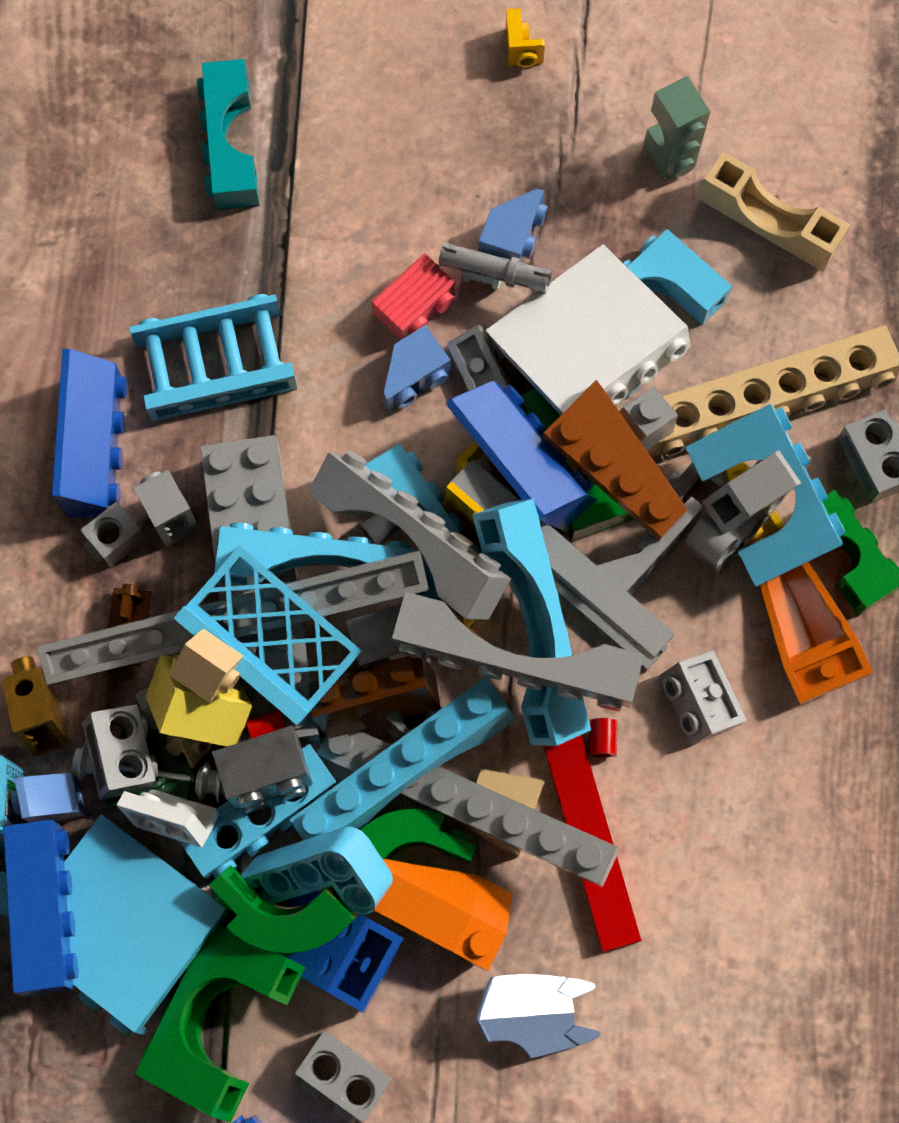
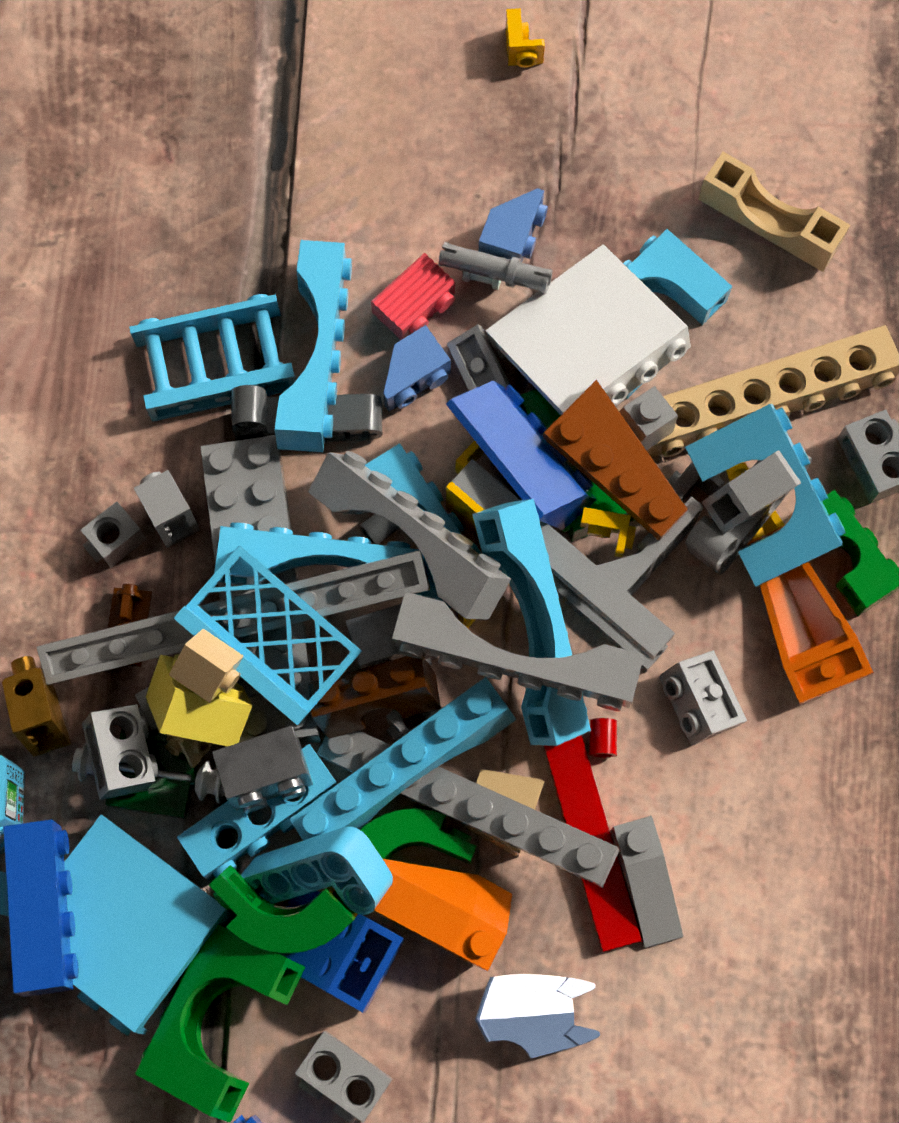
(48, 798): medium blue slope -> none
(88, 435): slope -> none
(169, 816): white bracket -> none
(226, 96): teal arch -> none
(266, 724): red hinge -> none
(303, 408): none -> medium azure arch
(354, 415): none -> dark grey beam
(603, 523): none -> yellow bracket
(647, 881): none -> light grey slope
(680, 128): sand green arch -> none

